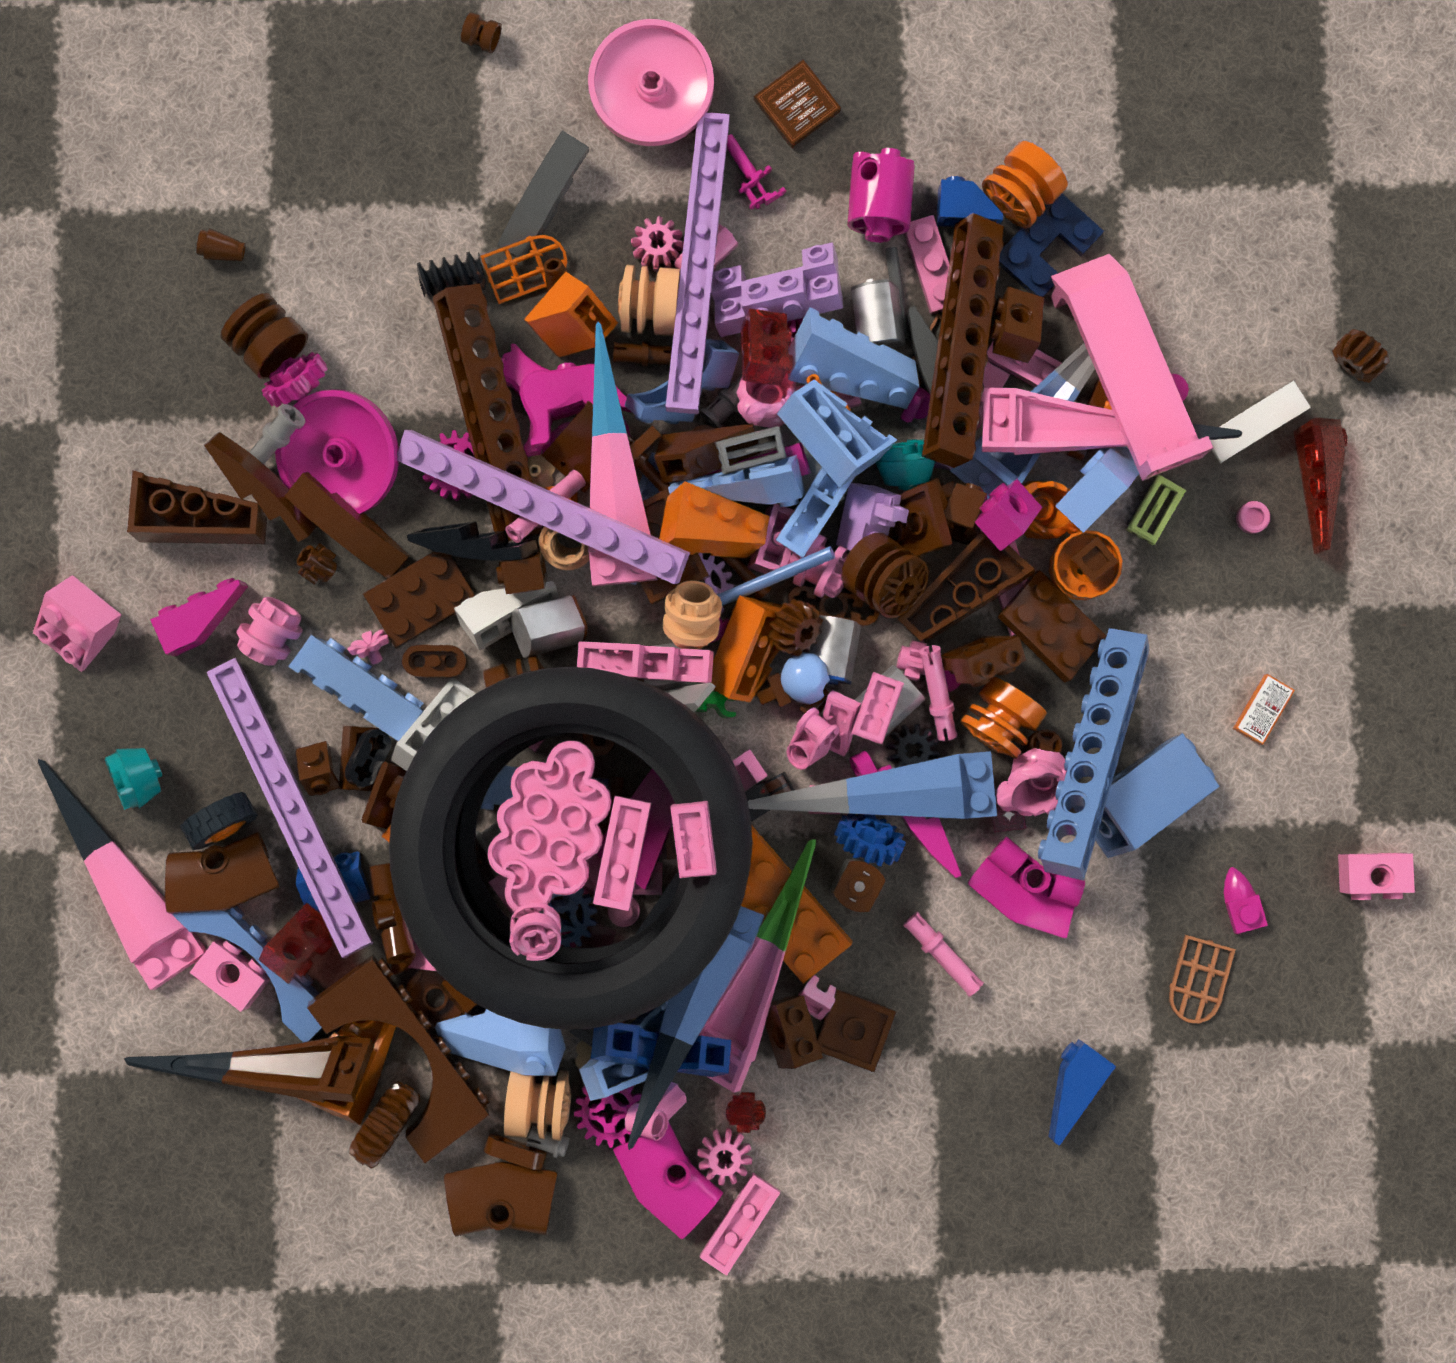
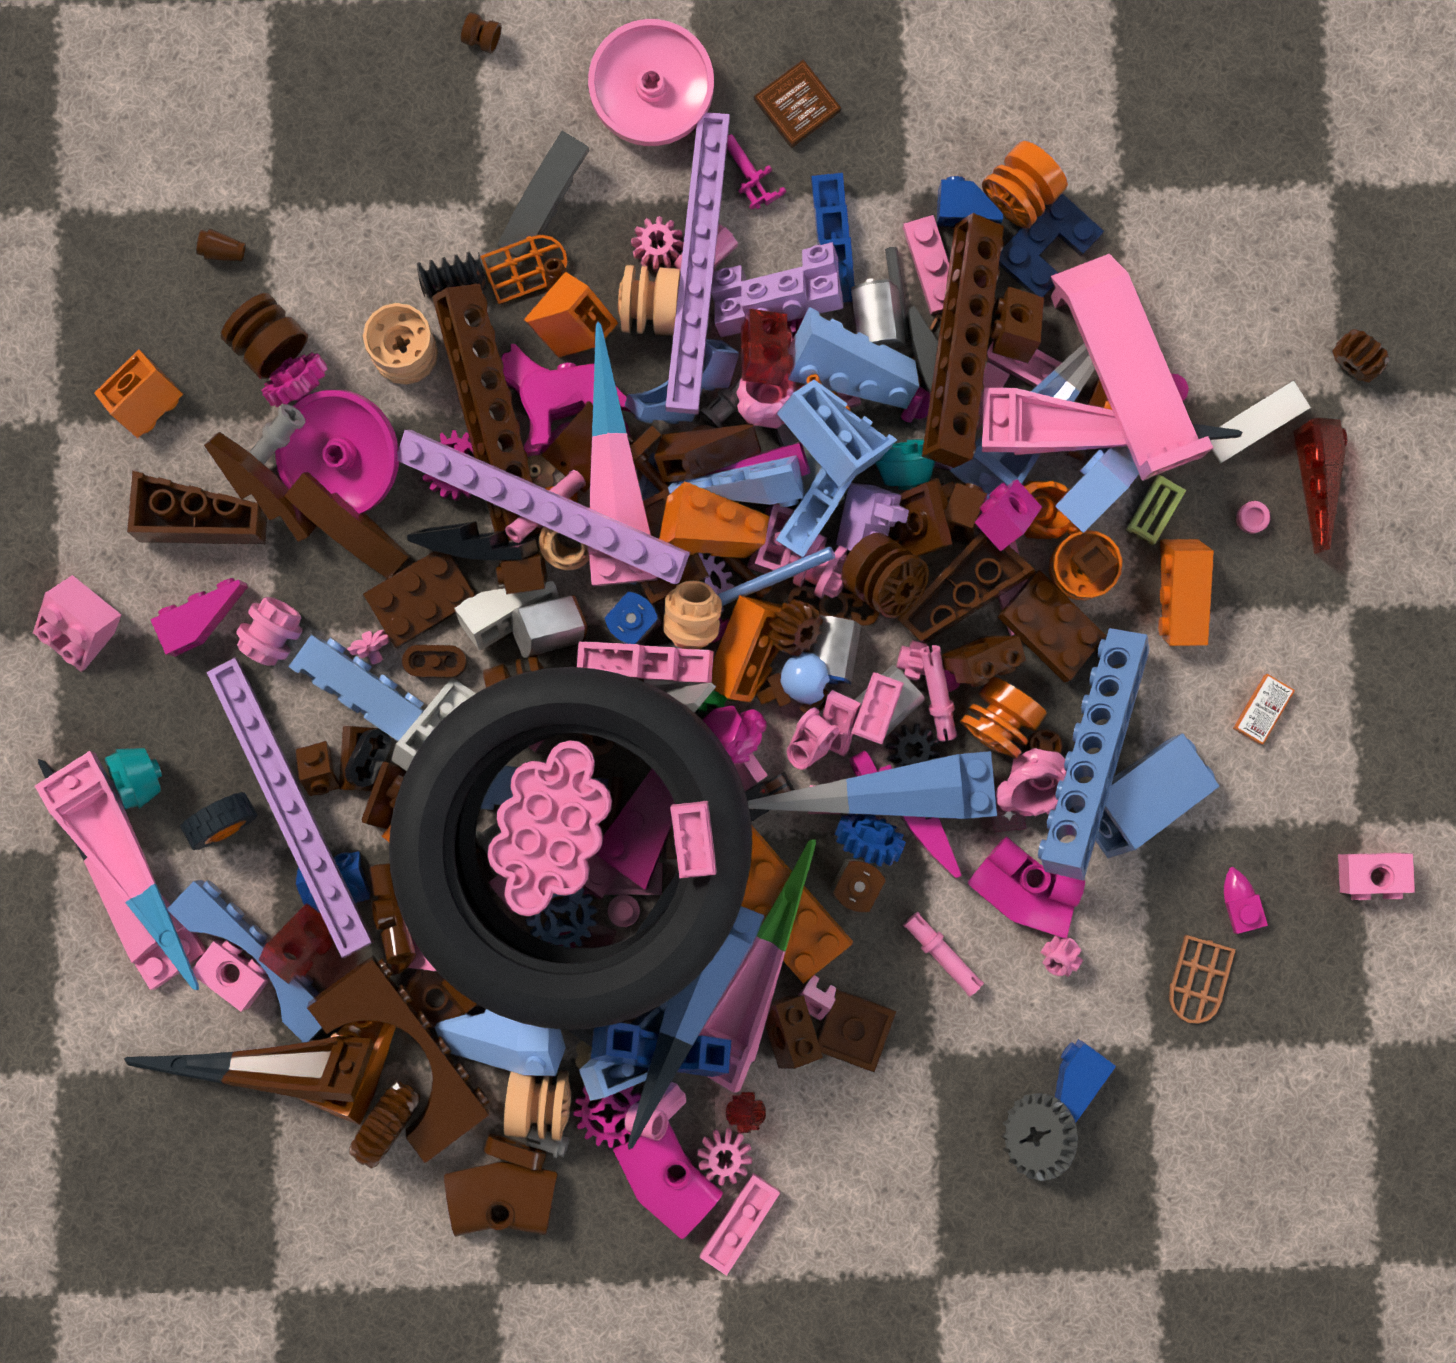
(94, 817): none -> bright pink plate
(138, 394): none -> orange slope
(197, 887): reddish brown panel -> none
(316, 563): reddish brown gear -> none
(398, 326): none -> light nougat wheel
(525, 930): bright pink wheel -> none
(622, 853): bright pink plate -> none
(633, 619): none -> blue piece
(642, 353): reddish brown pin -> none
(724, 456): light grey tile -> none
(737, 732): none -> dark pink piece
(833, 226): none -> blue slope
(880, 194): dark pink cylinder -> none
(1056, 1149): none -> dark grey gear
(1061, 956): none -> bright pink gear
(1185, 591): none -> orange wedge

